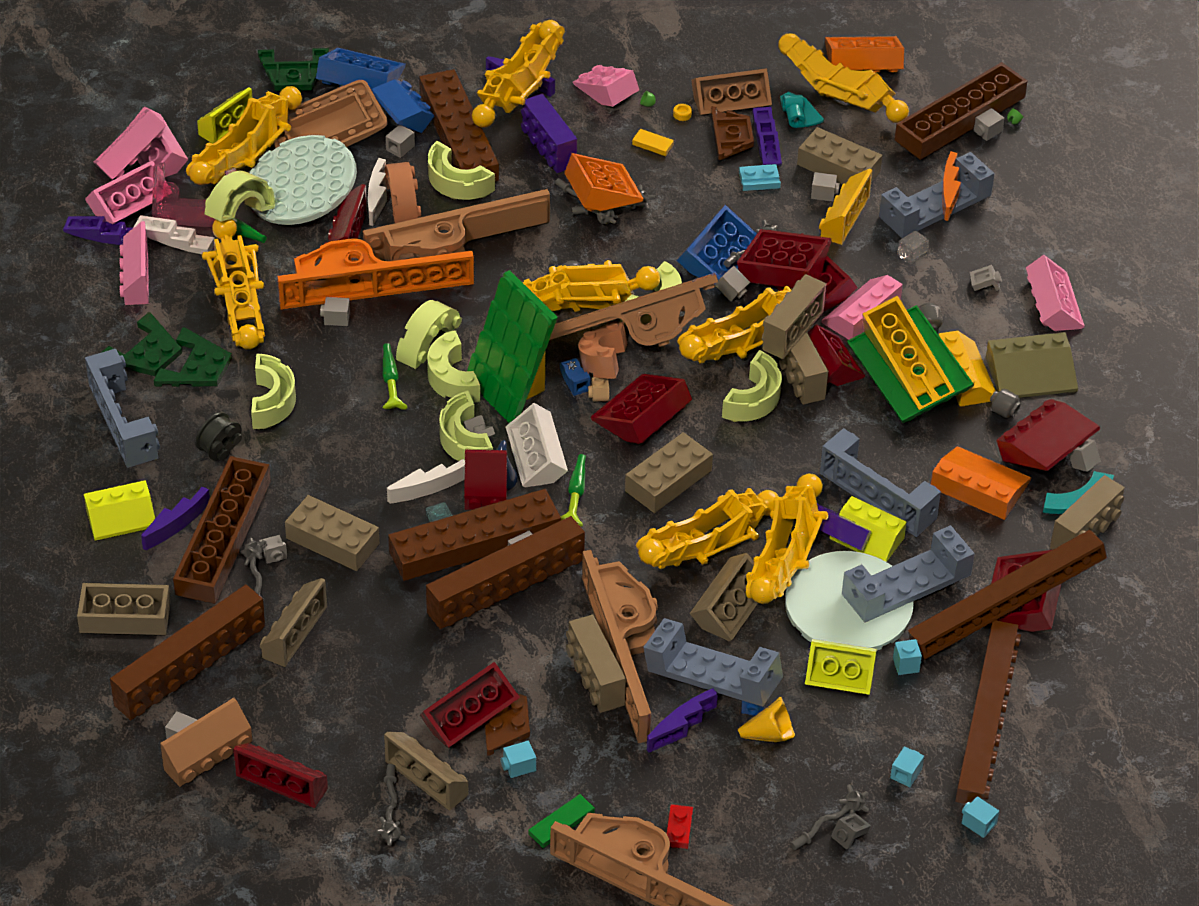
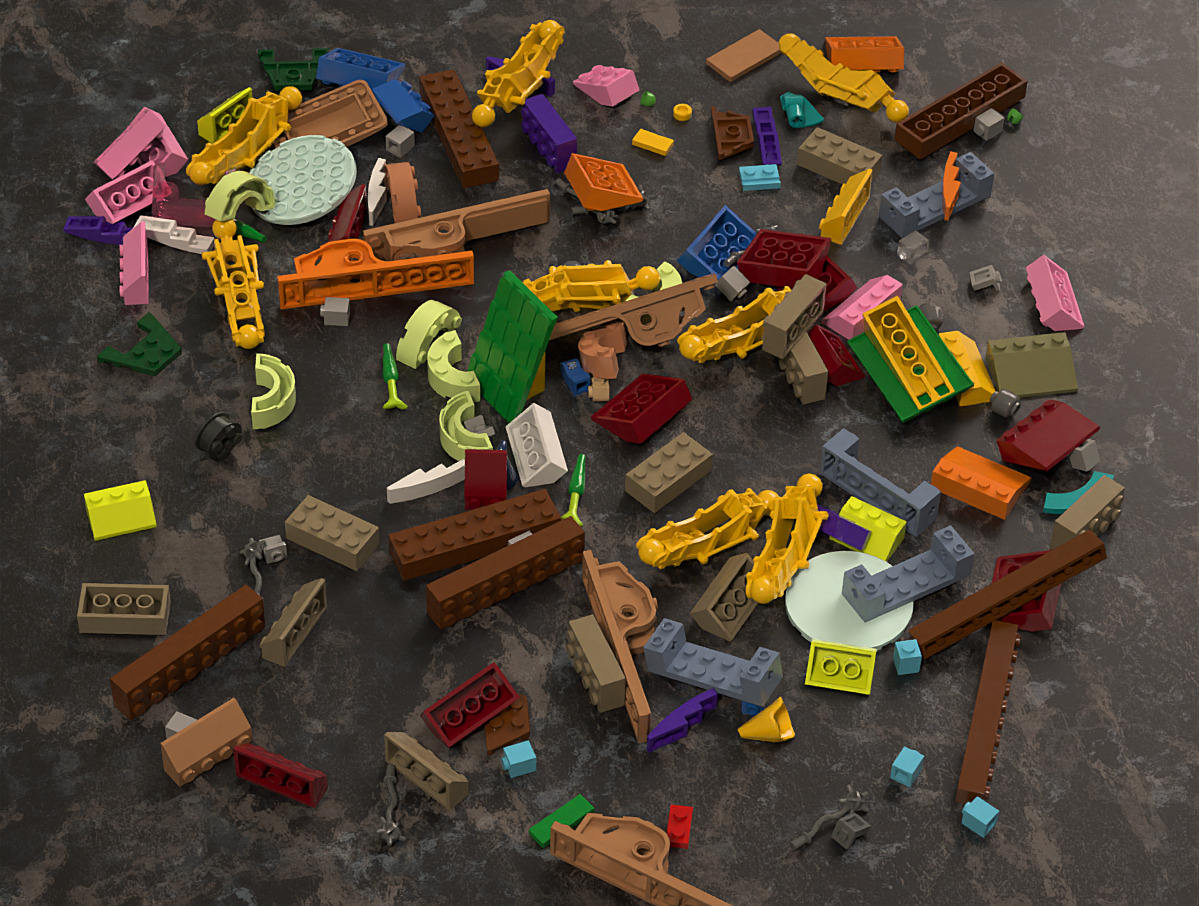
(134, 439): sand blue plate -> none
(171, 522): dark purple slope -> none
(203, 367): dark green wing -> none
(222, 530): reddish brown brick -> none
(438, 512): clear light blue plate -> none
(457, 182): yellowish green brick -> none
(732, 91): medium nougat slope -> none
(744, 55): none -> medium nougat tile
(759, 400): yellowish green brick -> none
(824, 187): light grey brick -> none

